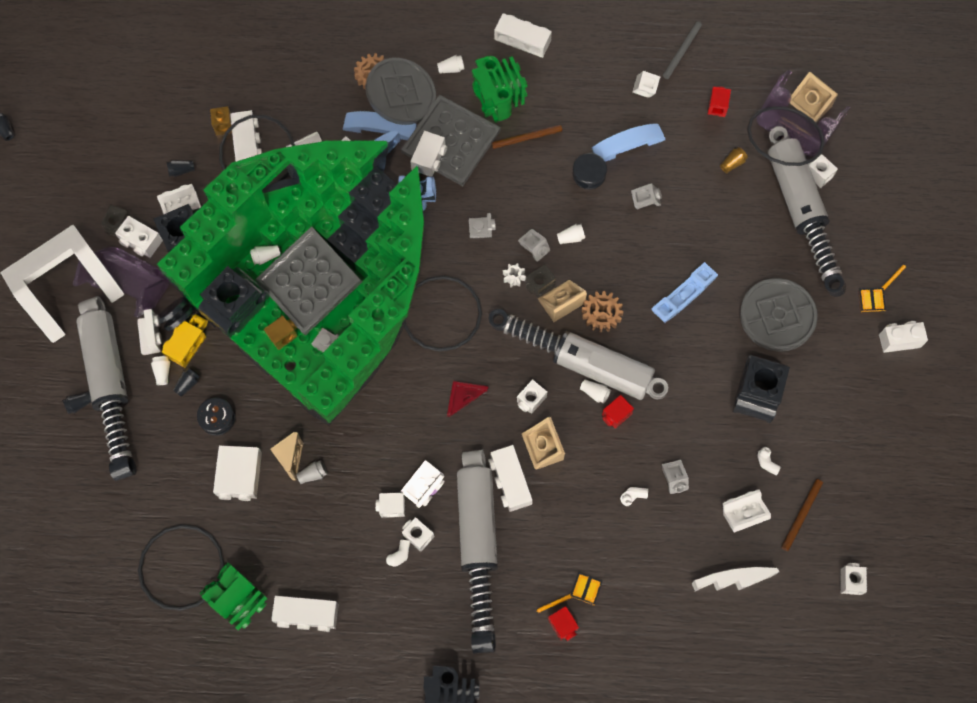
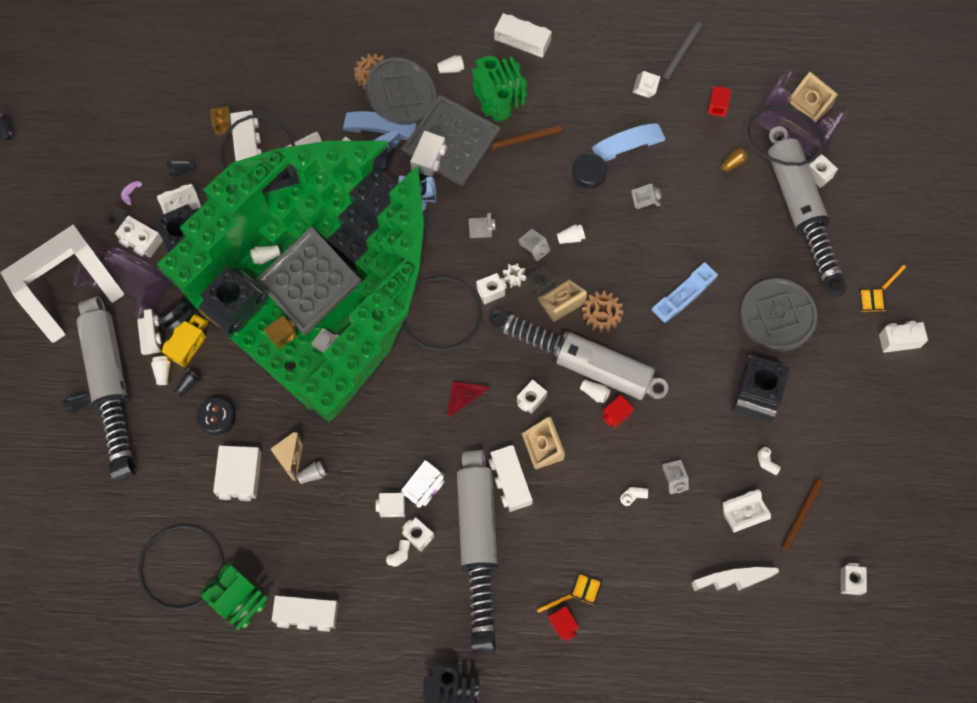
(128, 190): none -> lavender piece
(488, 295): none -> white brick

